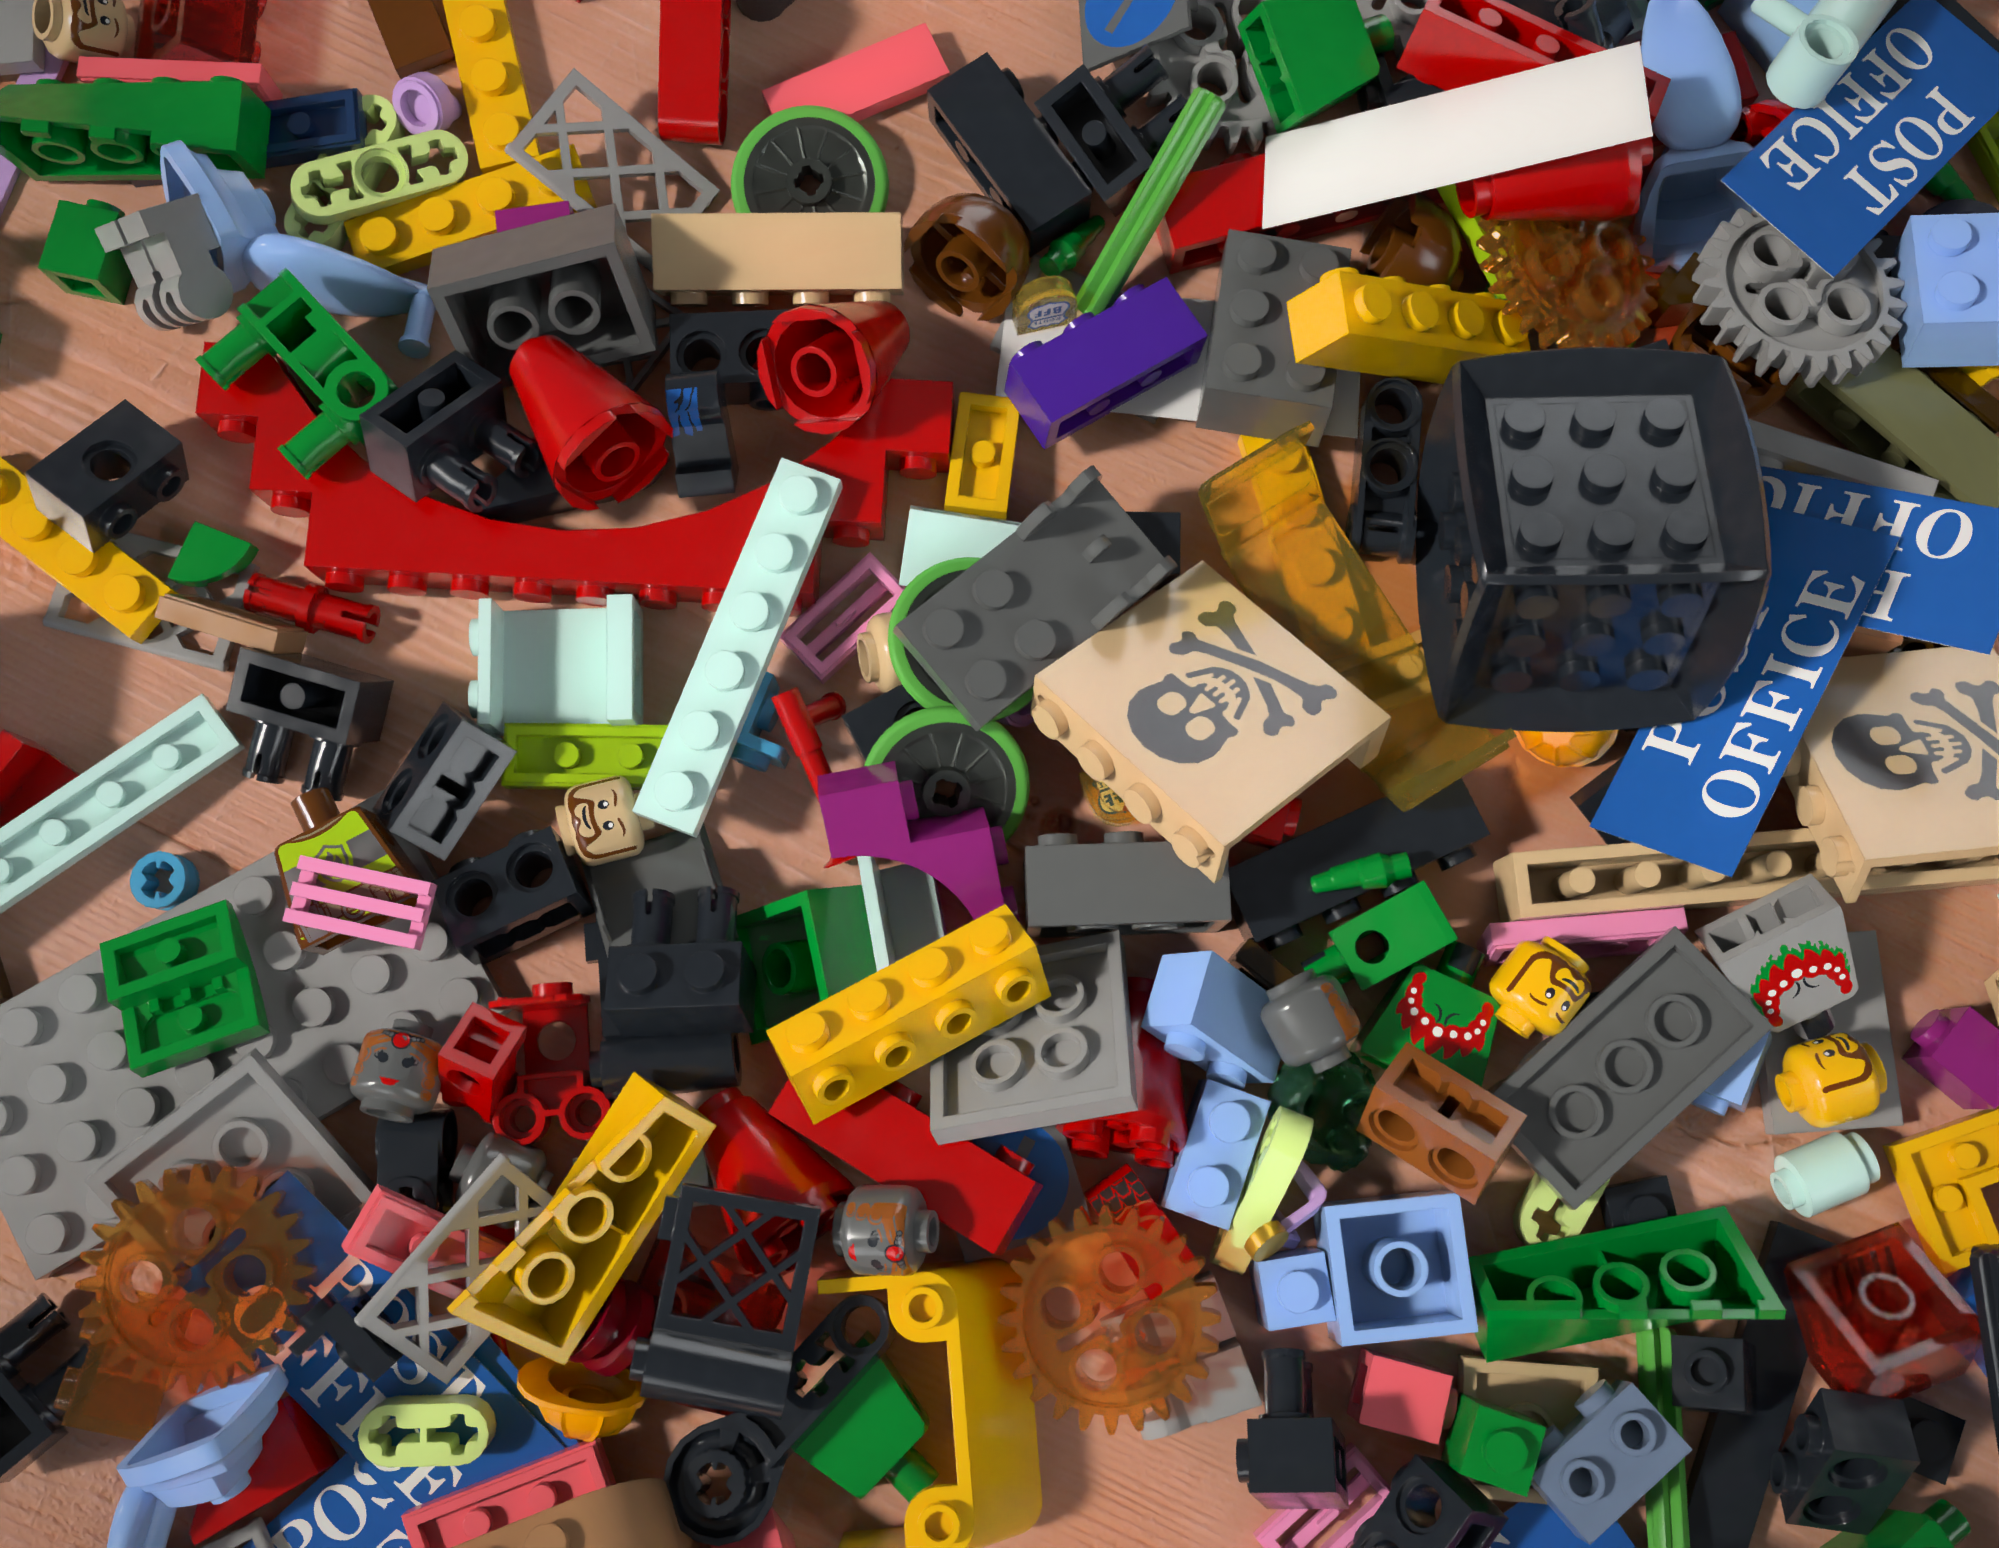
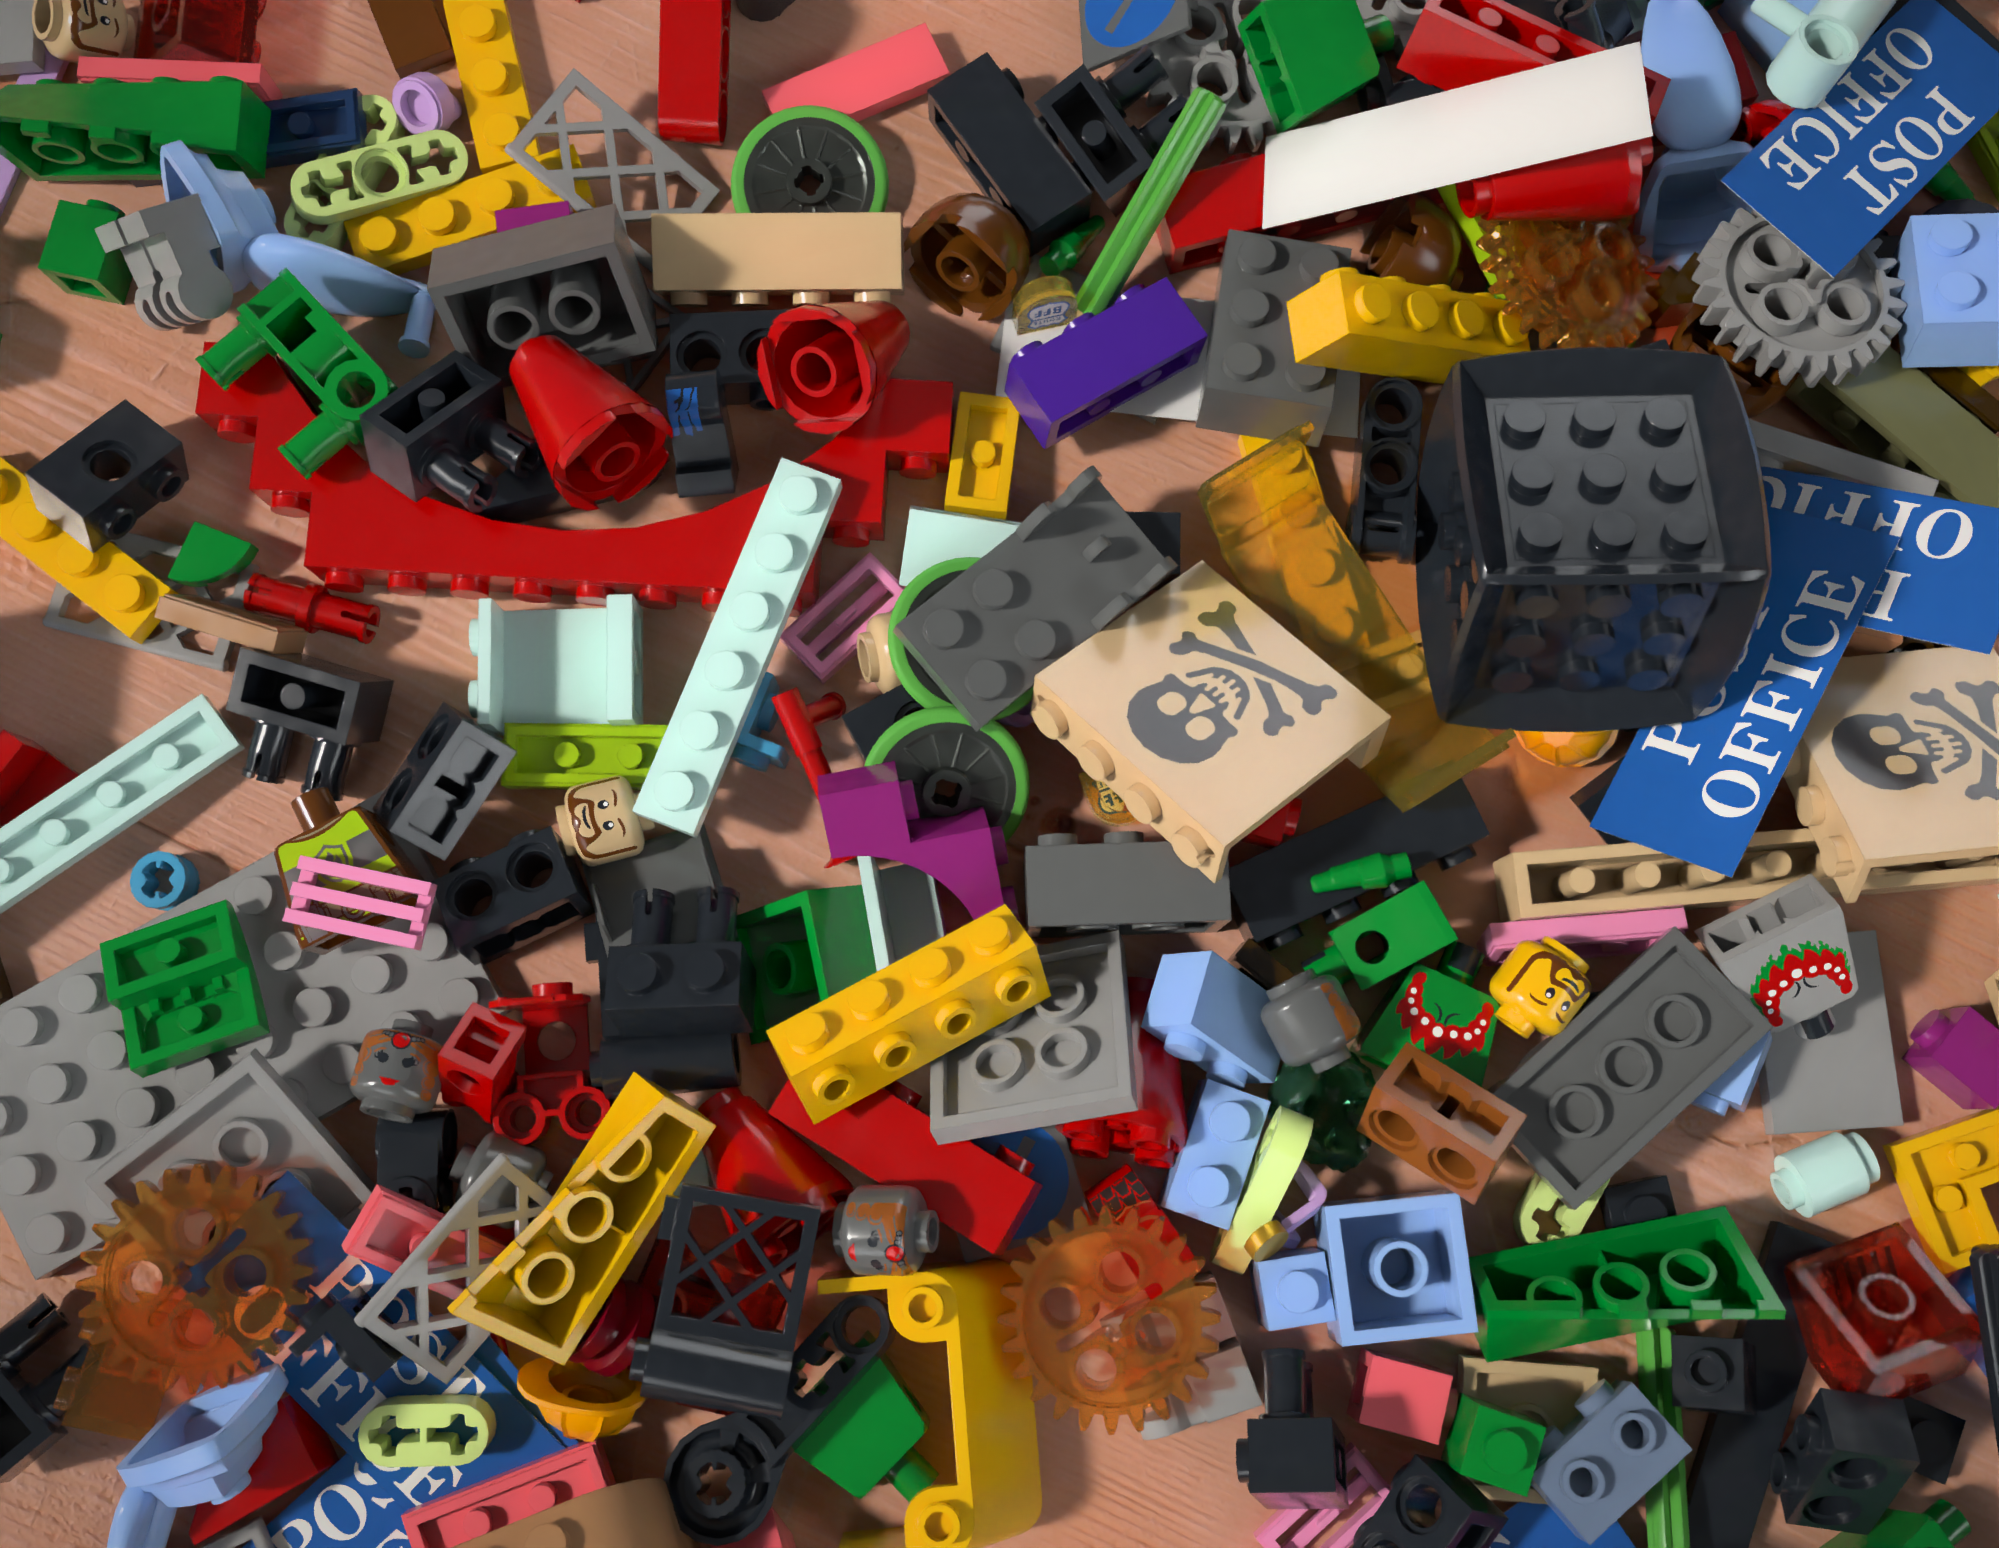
(1831, 1080): yellow head -> none

